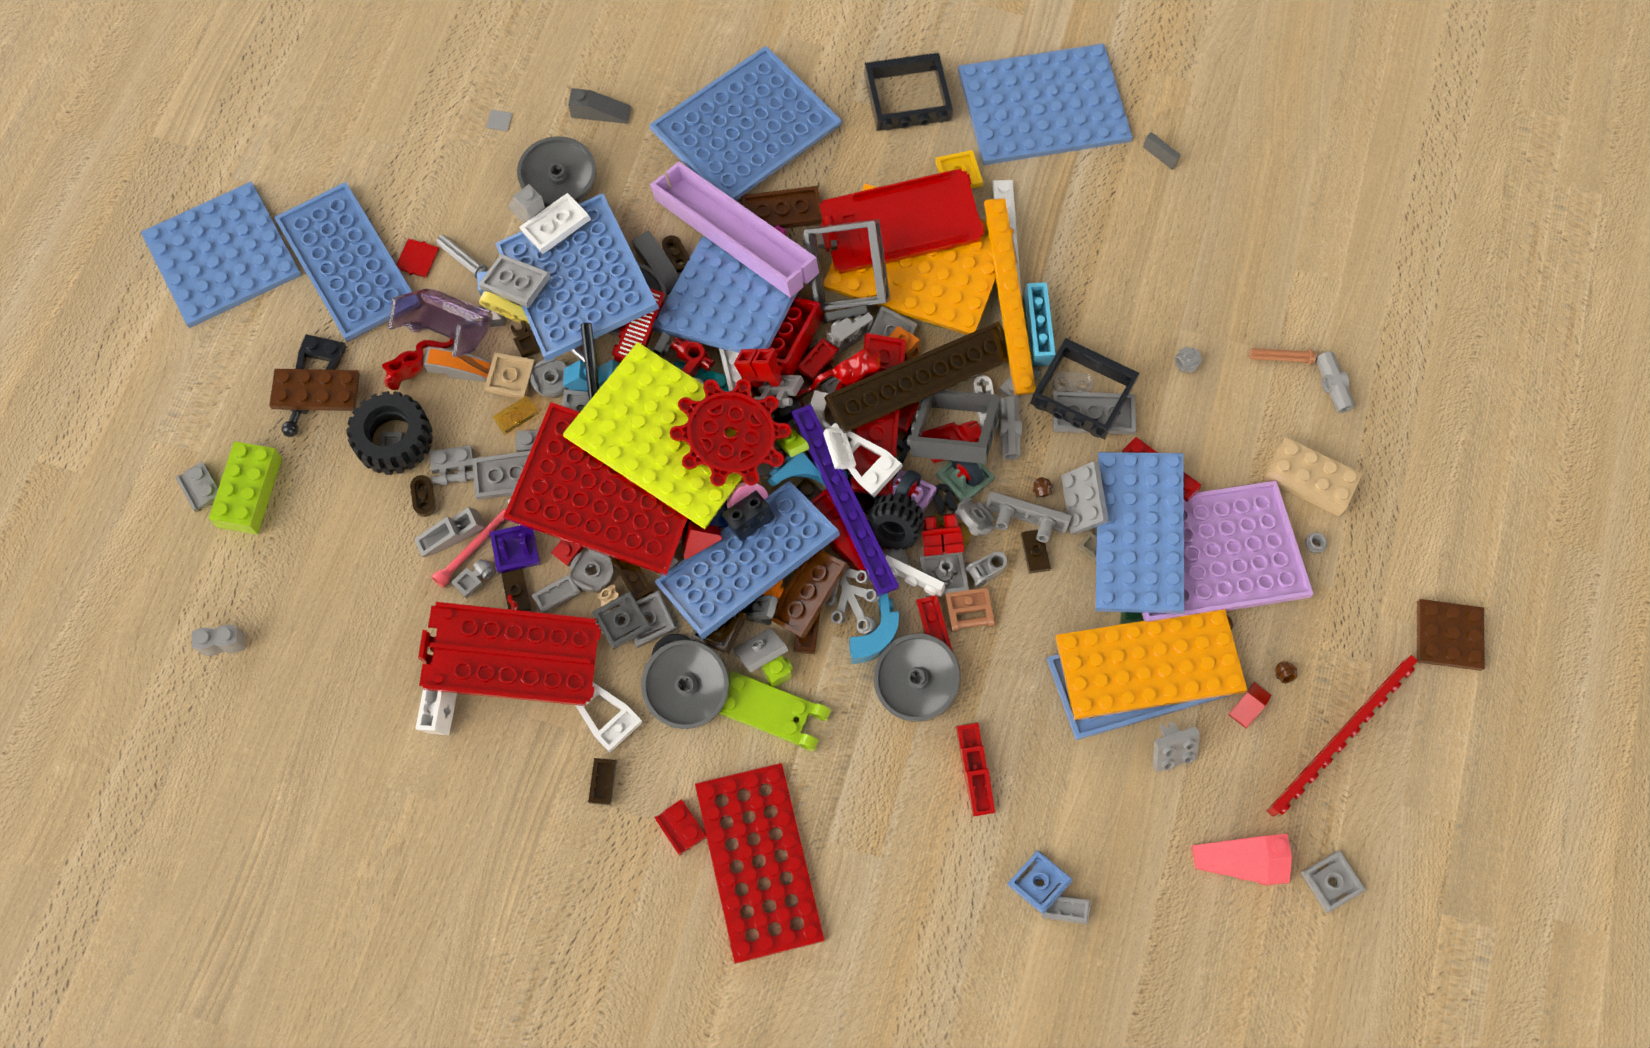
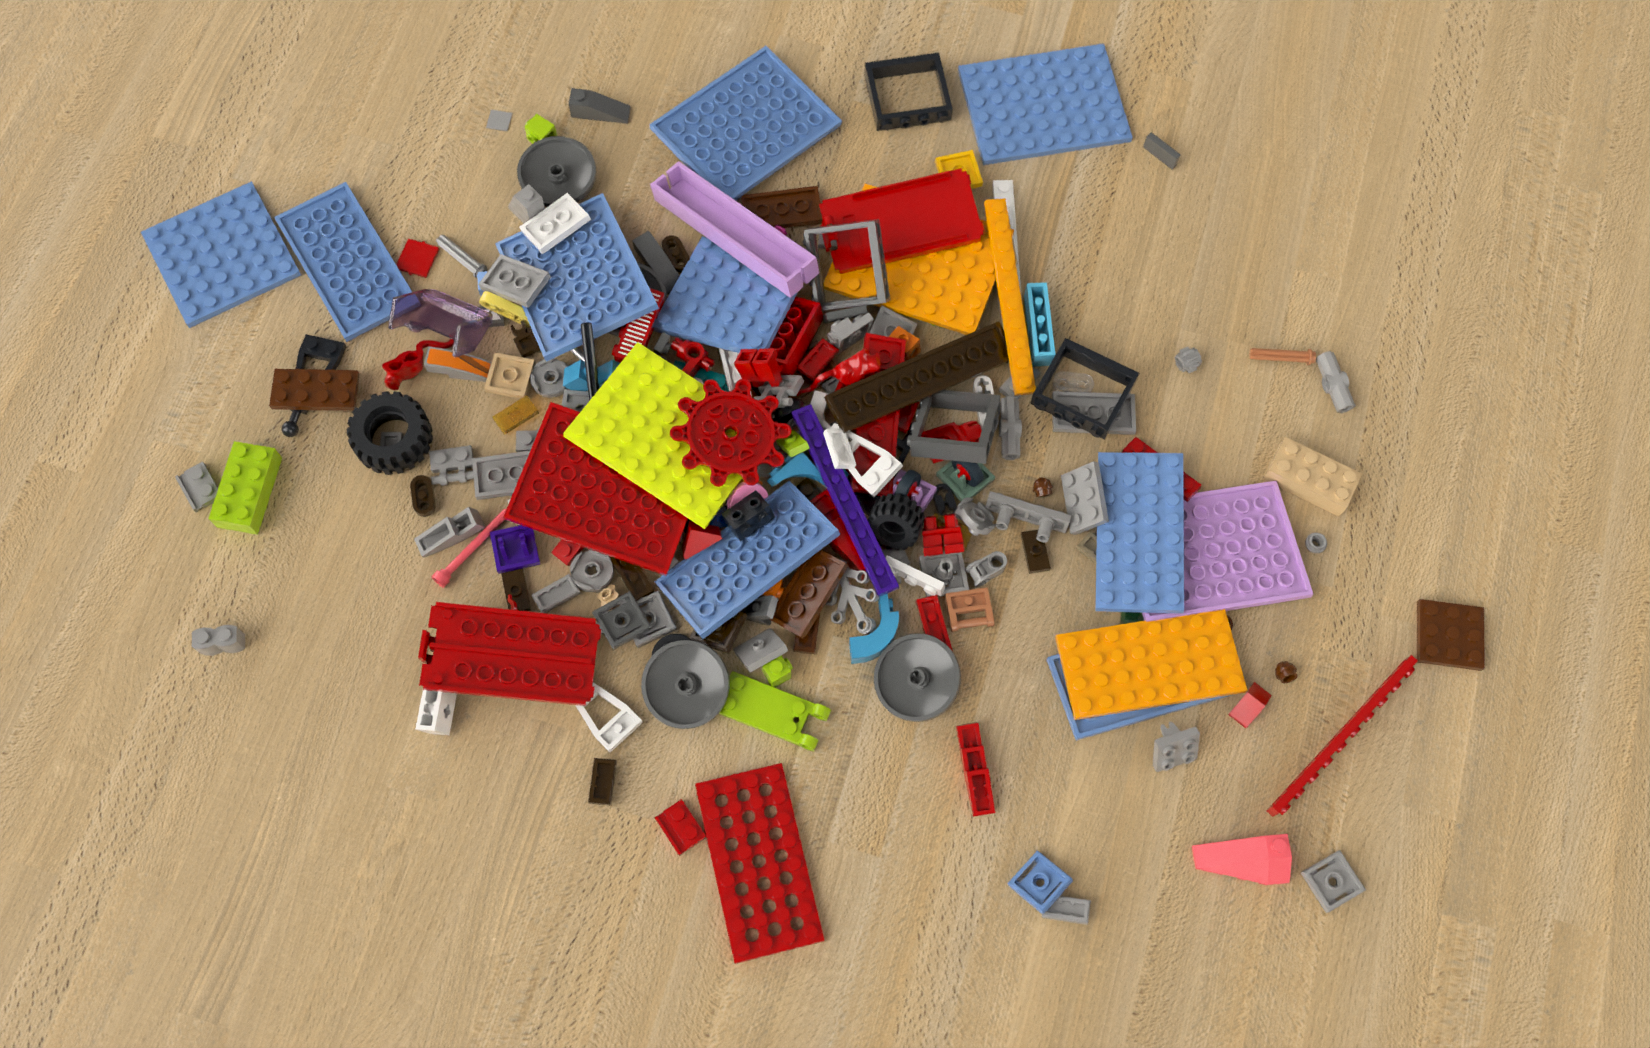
(469, 581): light grey plate -> none
(539, 128): none -> lime brick

